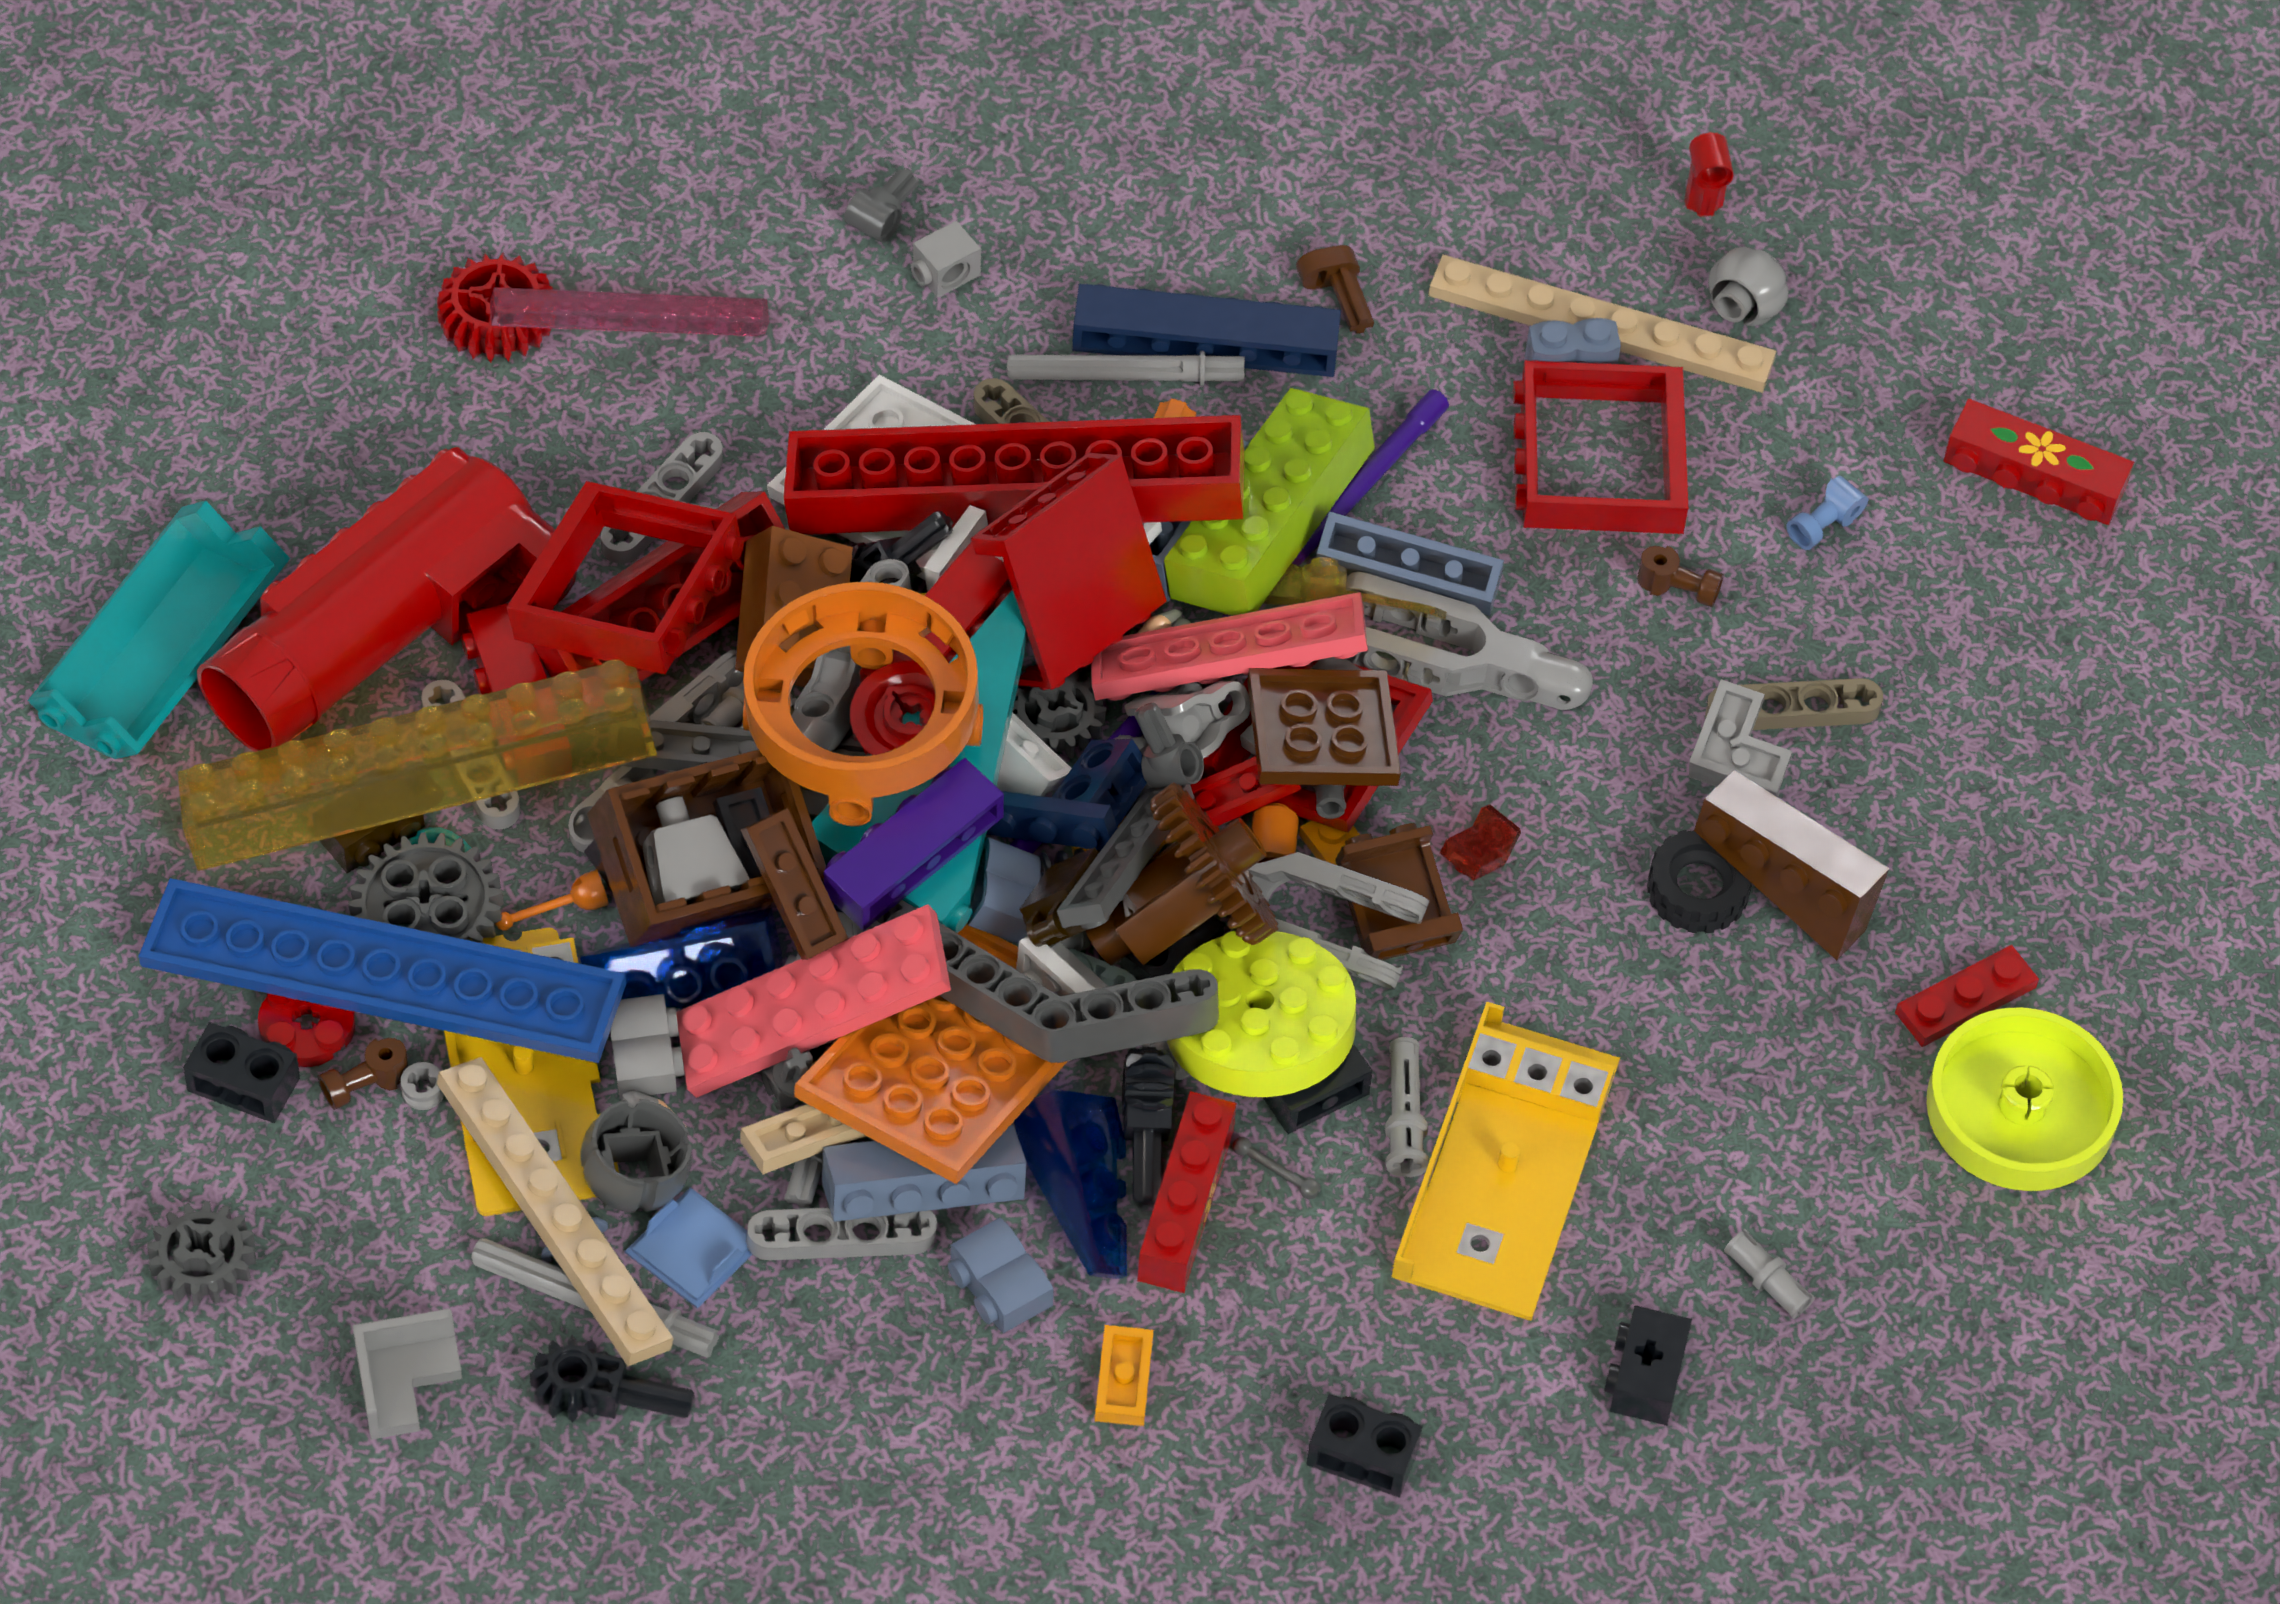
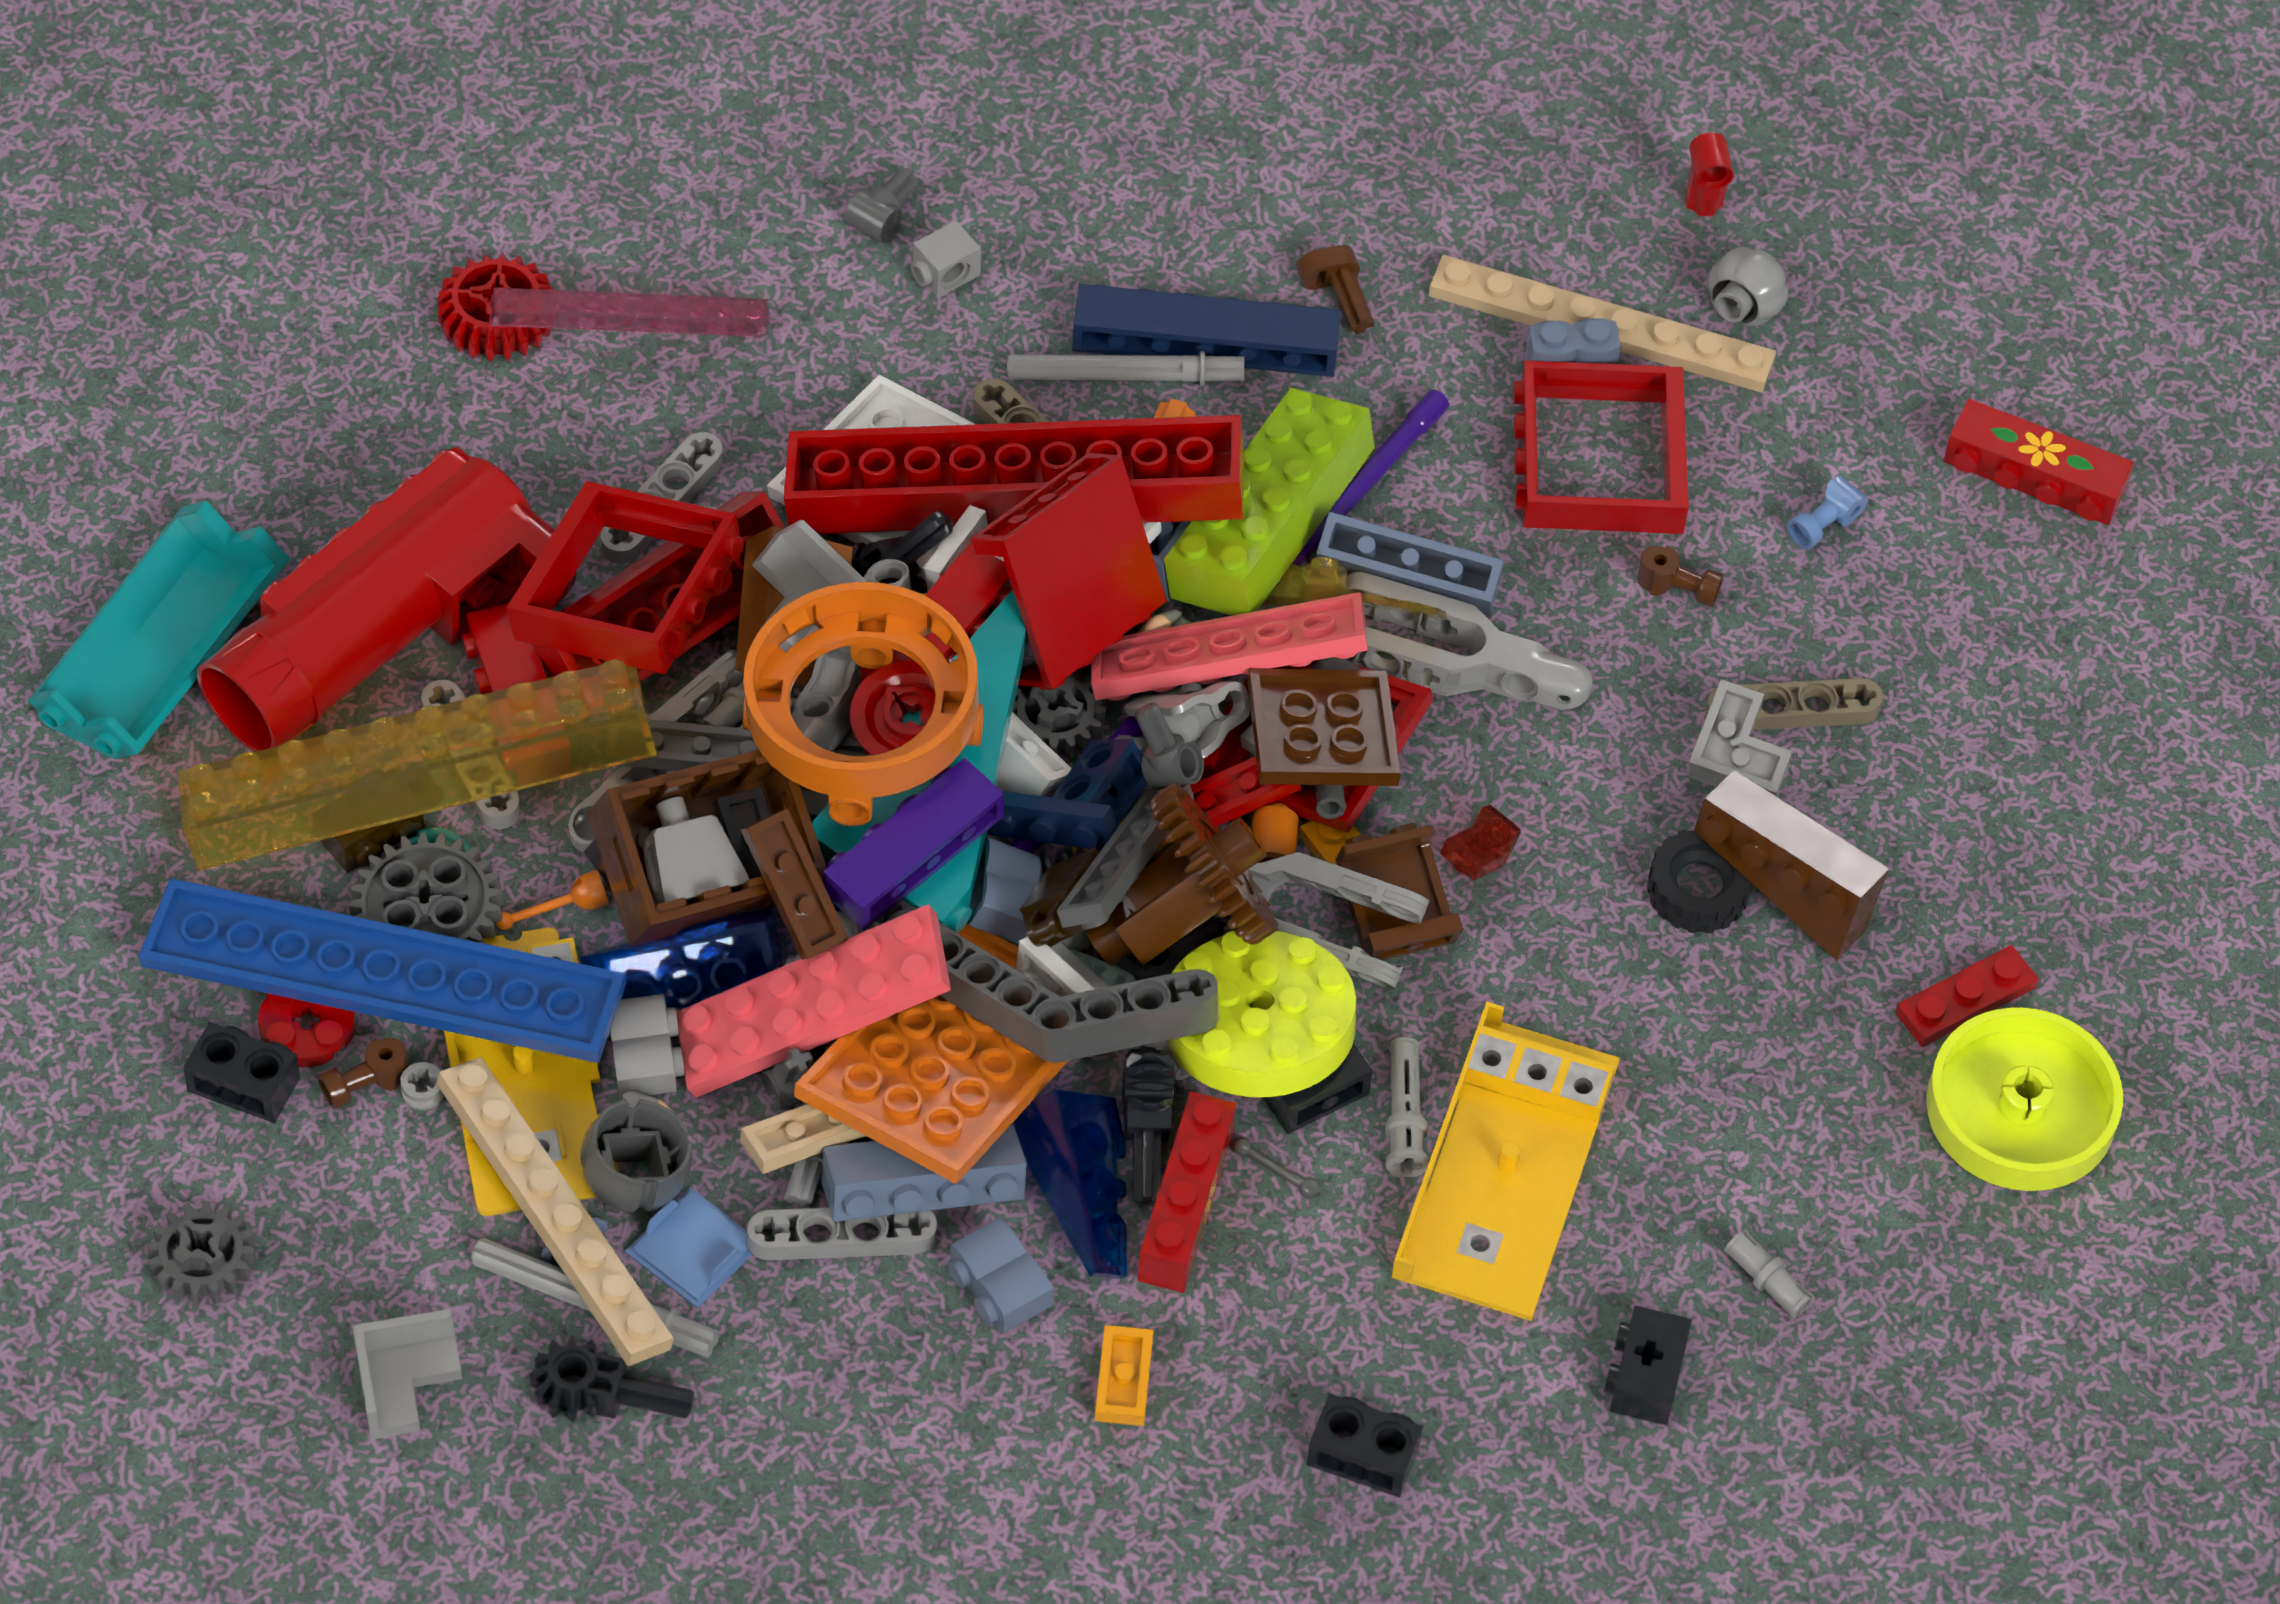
(800, 563): none -> light grey panel

